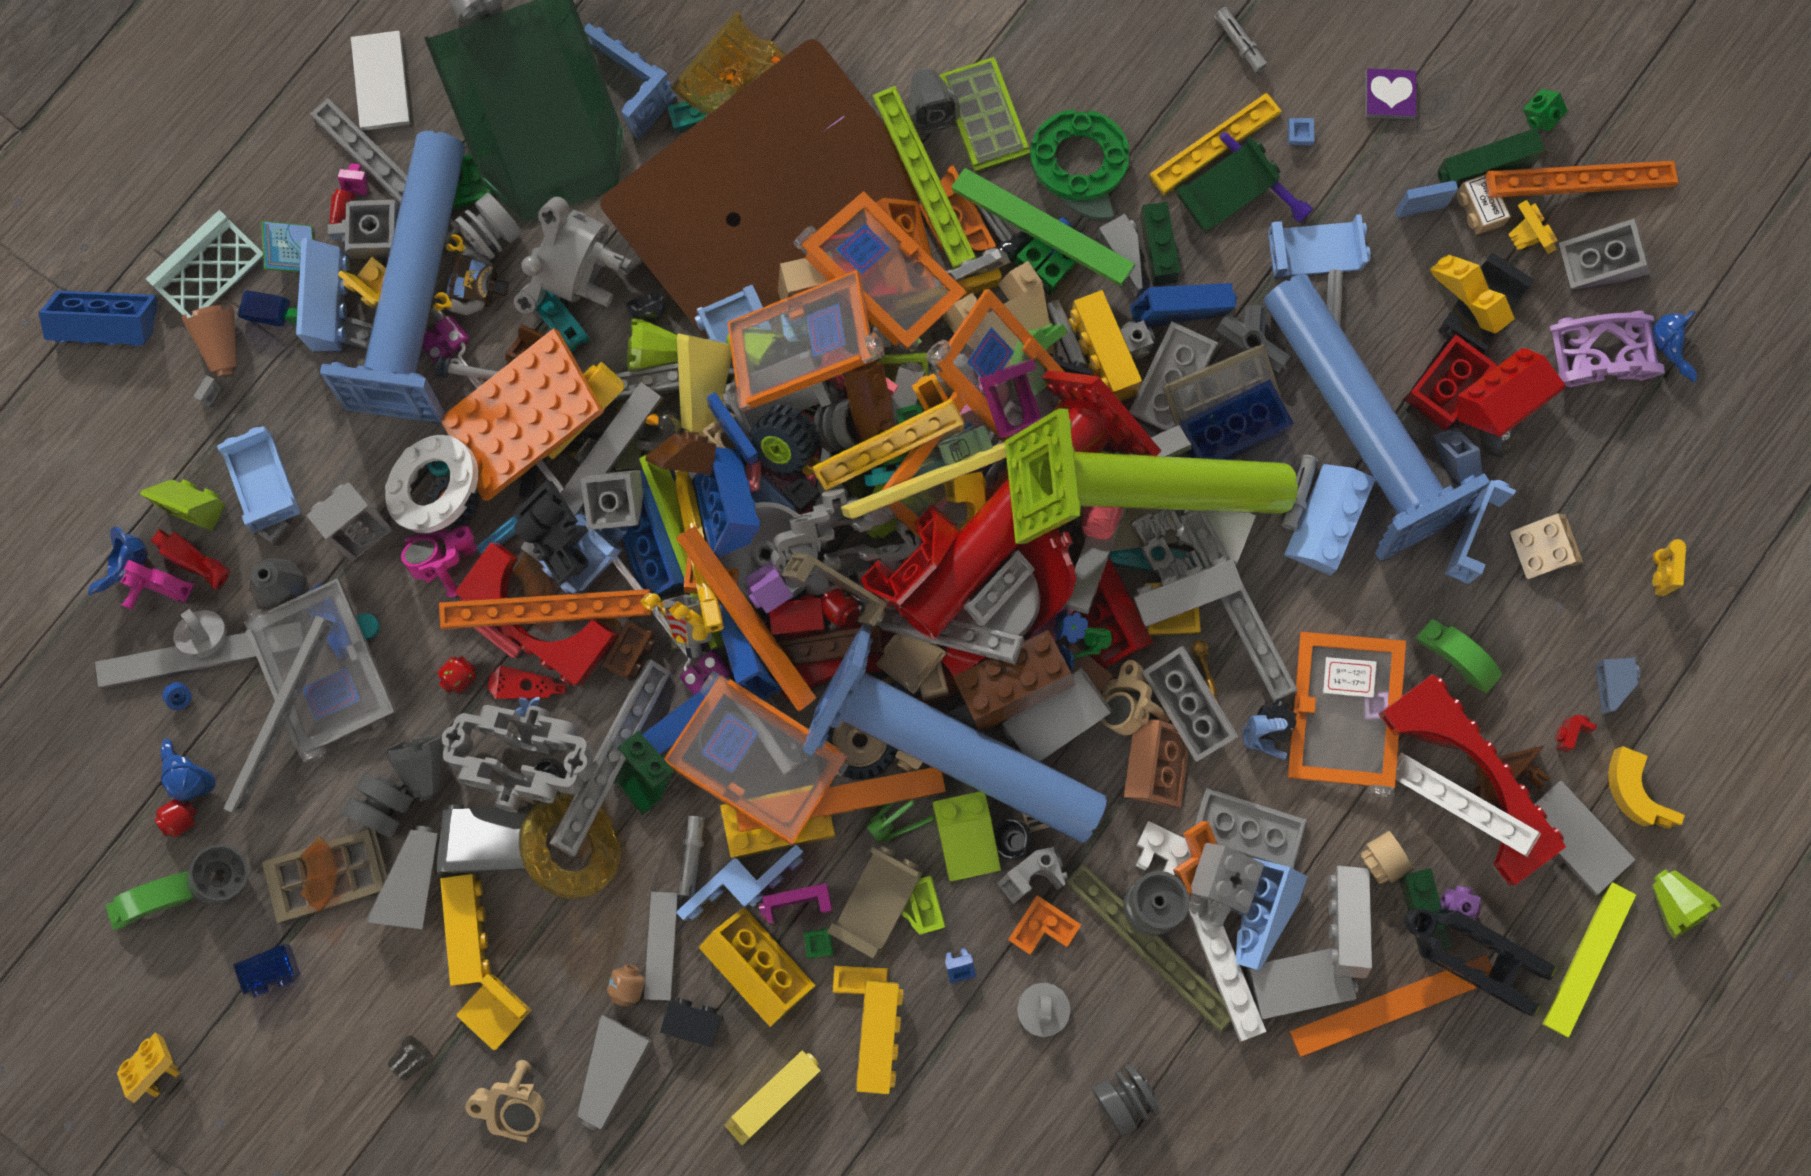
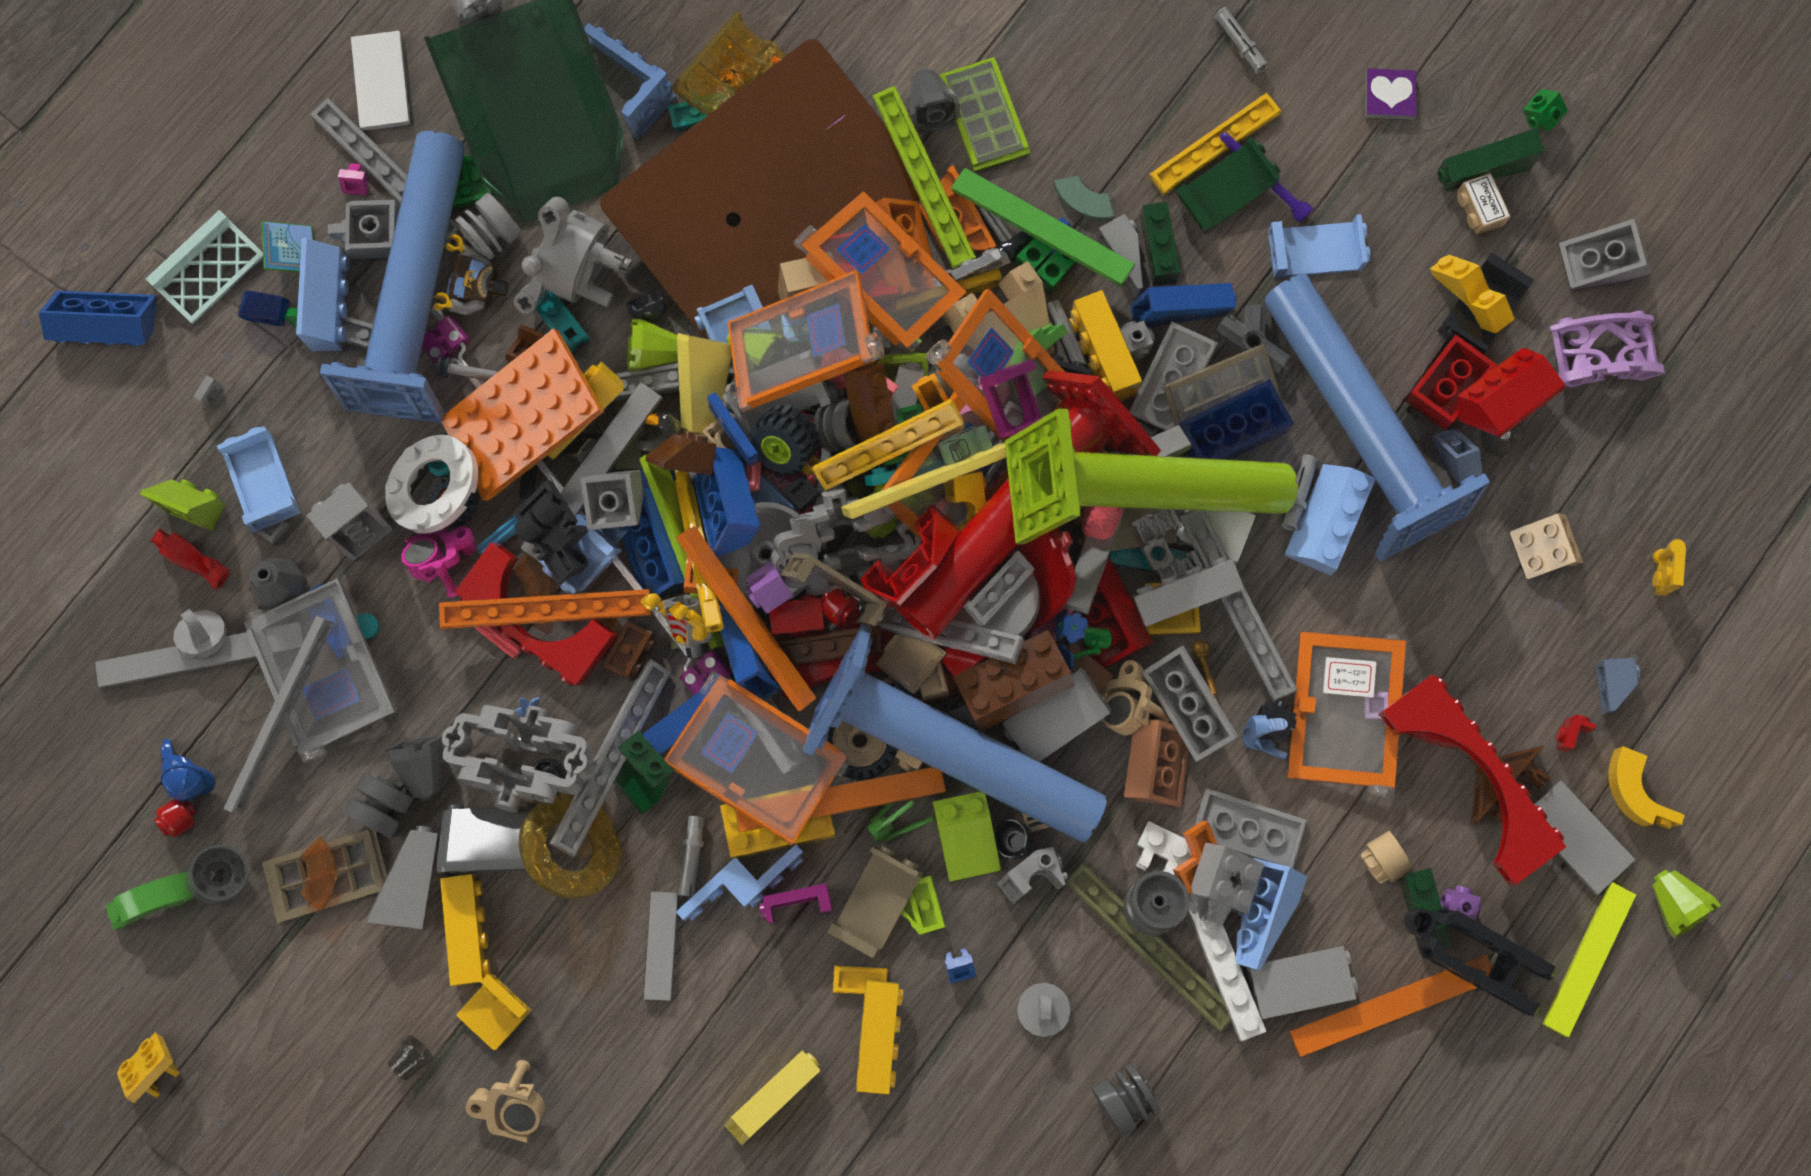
(125, 548): blue piece -> none
(155, 581): dark pink piece -> none
(176, 696): blue tile -> none
(214, 337): nougat cone -> none
(267, 970): clear blue brick -> none
(338, 205): red cone -> none
(367, 282): yellow bracket -> none
(456, 675): red head -> none
(515, 680): red piece -> none
(610, 1070): light grey slope -> none
(625, 985): medium nougat head -> none
(691, 1023): black brick -> none
(756, 966): yellow slope -> none
(818, 943): green tile -> none
(1040, 919): orange plate -> none
(1089, 125): green plate -> none
(1300, 131): medium blue plate -> none
(1334, 293): light grey axle -> none
(1351, 922): light grey brick -> none
(1426, 199): medium blue tile -> none
(1462, 653): bright green arch -> none
(1464, 567): light blue panel -> none
(1466, 805): white plate -> none
(1532, 231): yellow plate -> none
(1581, 179): orange tile -> none
(1669, 338): blue piece -> none

